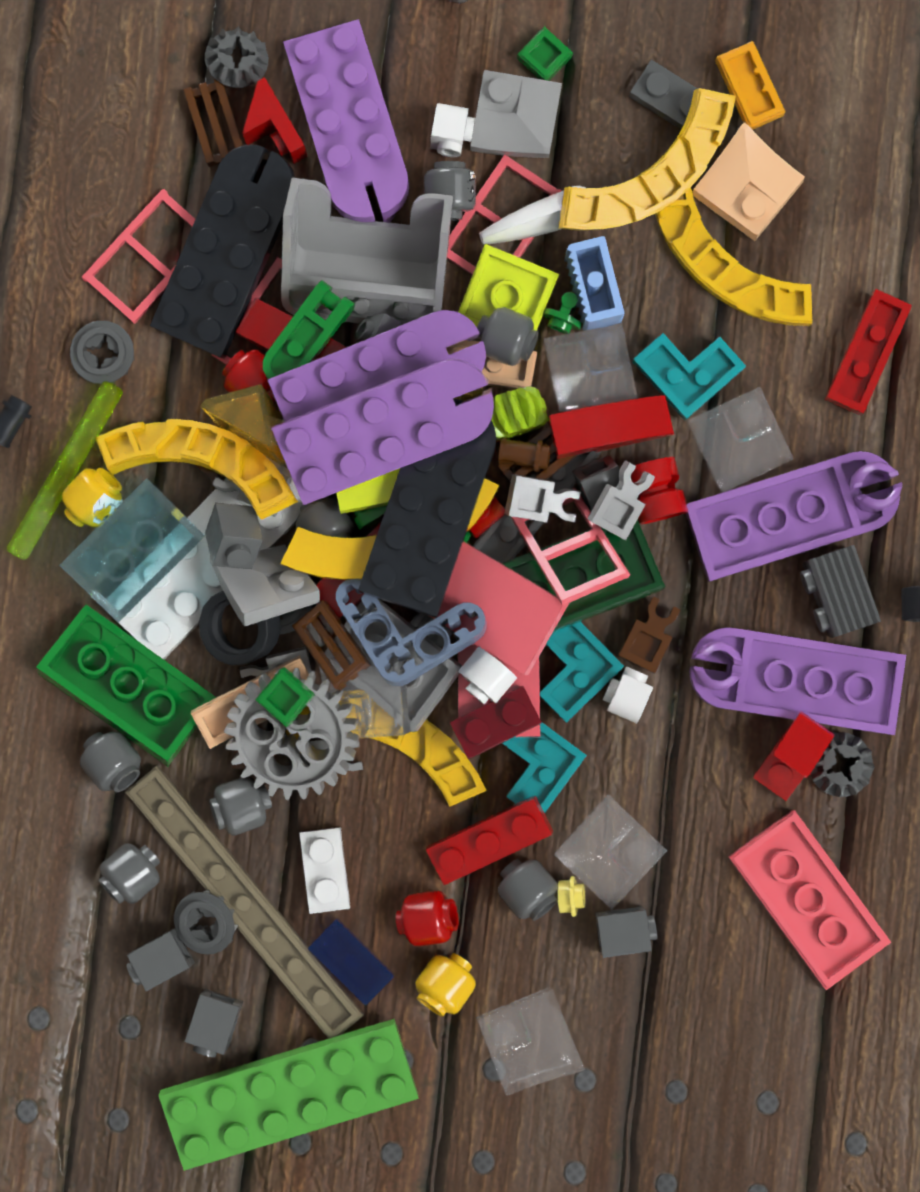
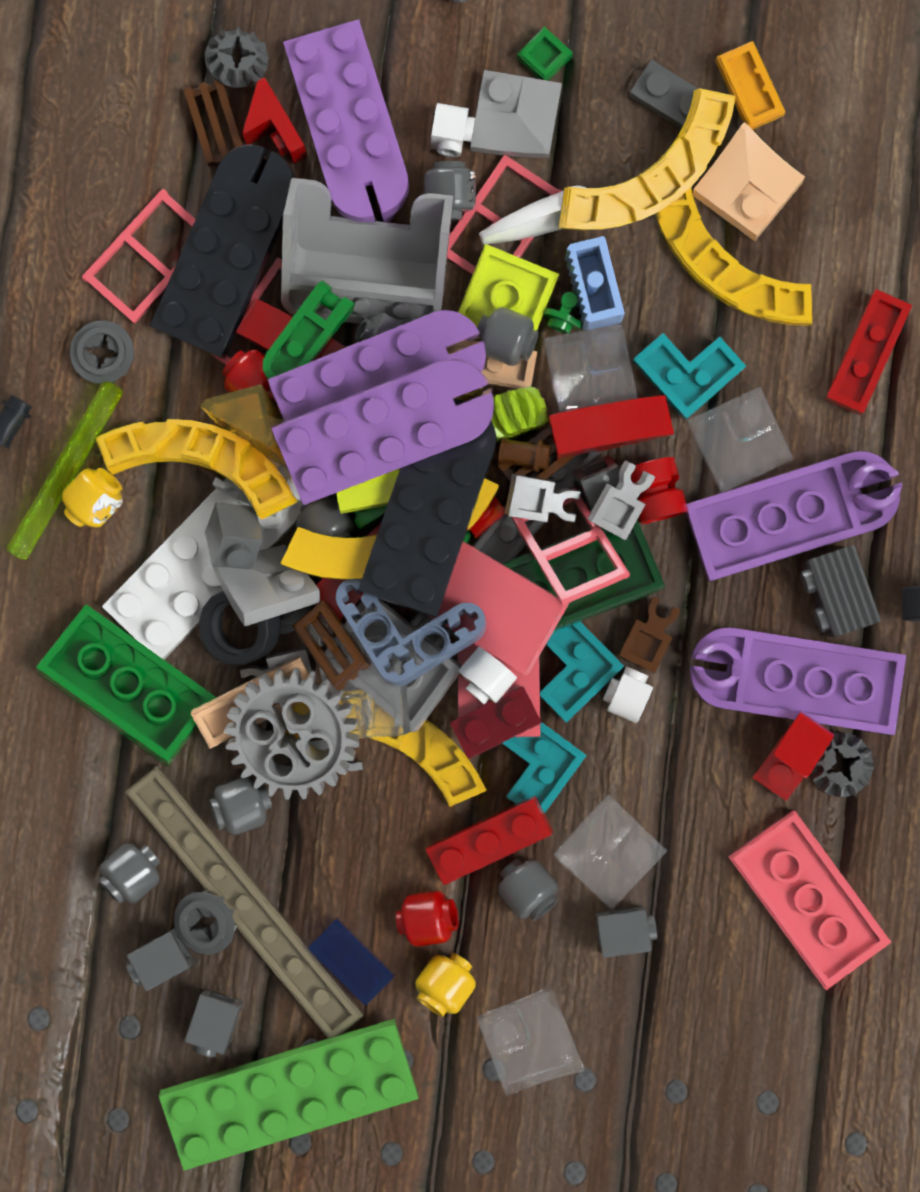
(110, 761): dark grey head -> none
(132, 550): clear light blue slope -> none
(285, 697): green tile -> none
(325, 870): white plate -> none
(570, 896): light yellow plate -> none

